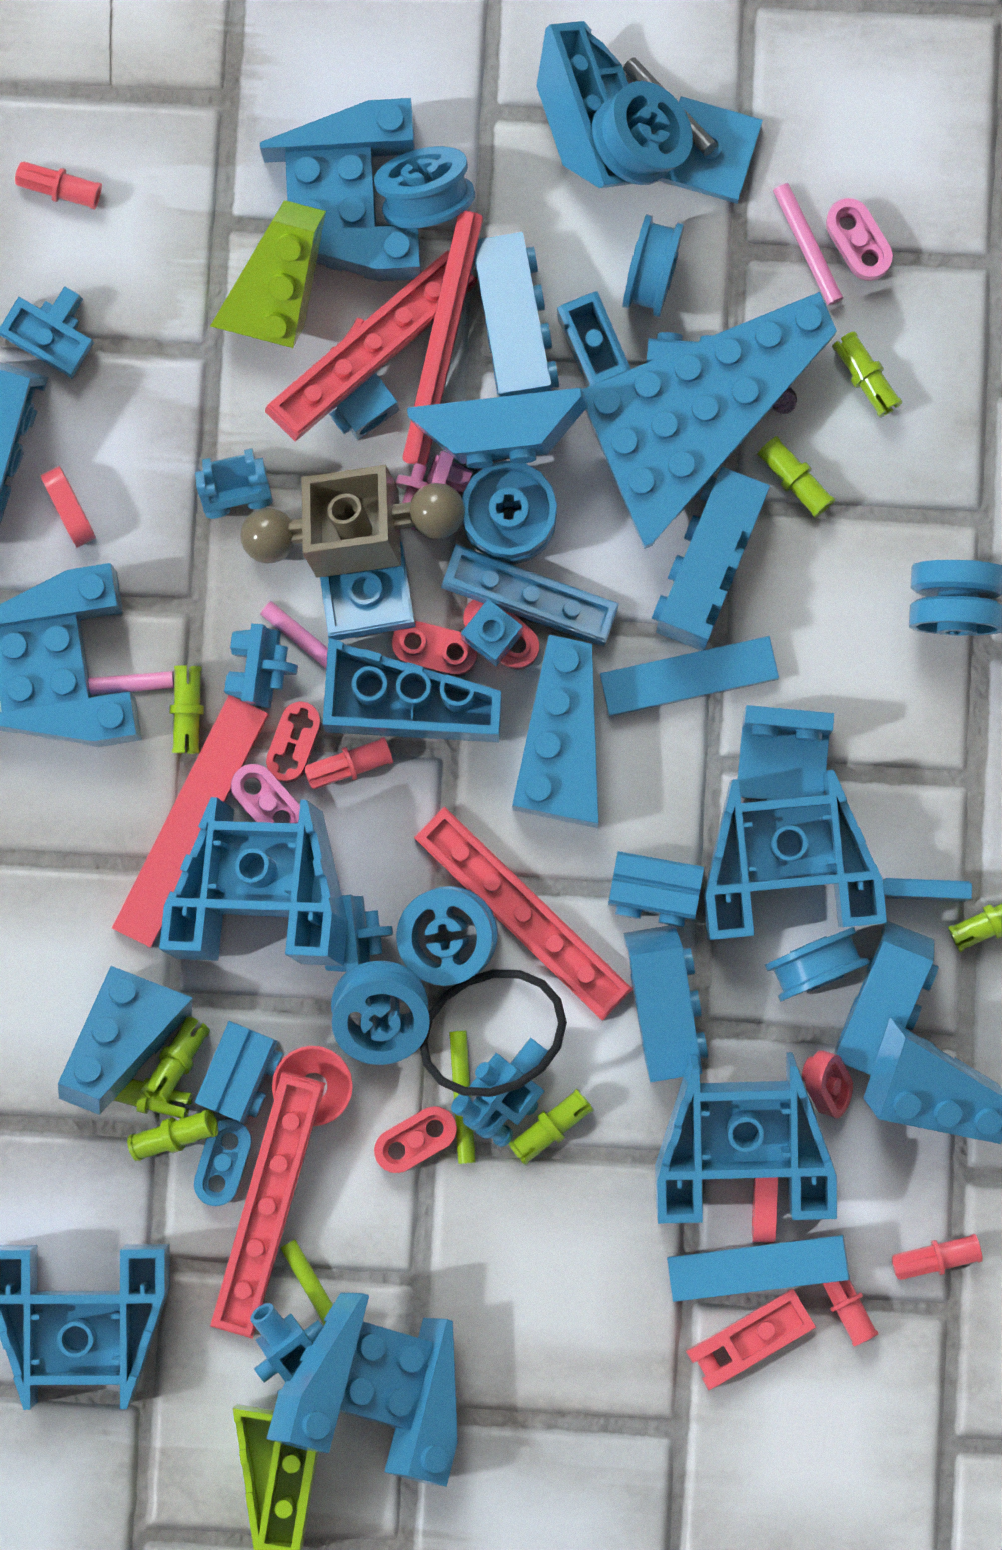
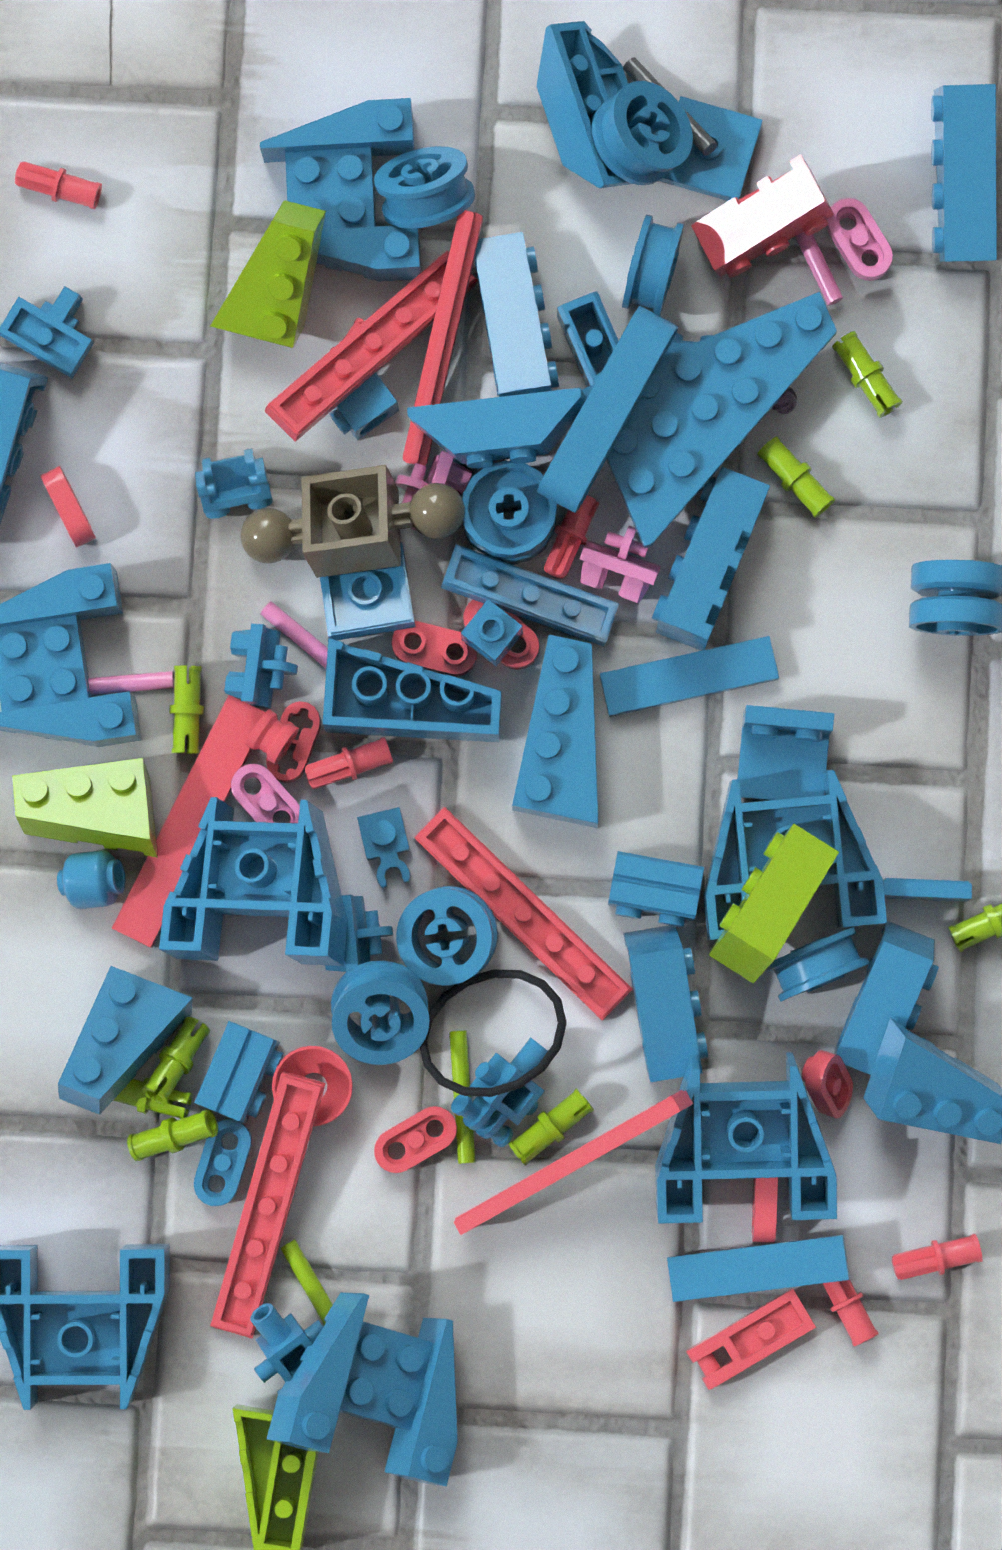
(89, 804): none -> wedge
(91, 879): none -> dark azure head
(272, 736): none -> coral wheel
(384, 838): none -> dark azure plate
(569, 538): none -> coral axle
(573, 1161): none -> coral tile
(601, 559): none -> bright pink hips
(607, 409): none -> dark azure beam
(763, 220): none -> wedge
(773, 902): none -> lime wedge
(965, 172): none -> dark azure wedge

